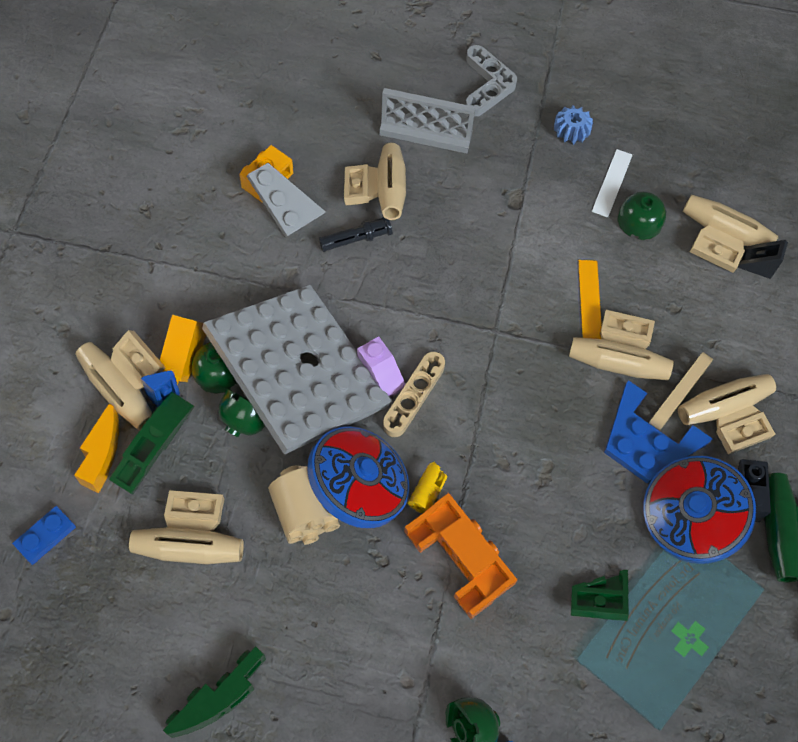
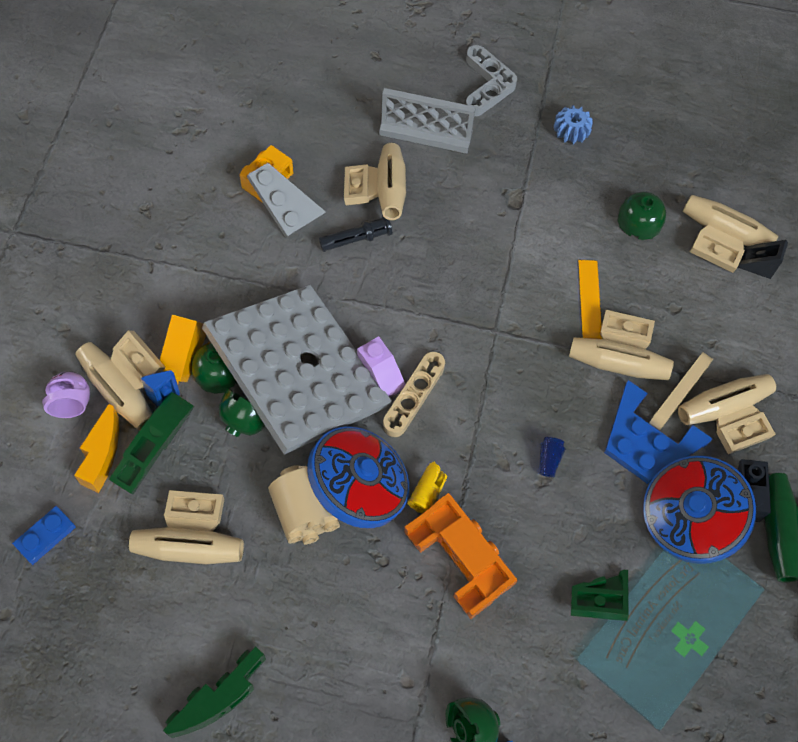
(66, 395): none -> lavender helmet
(551, 453): none -> clear blue cone
(612, 183): white sticker -> none

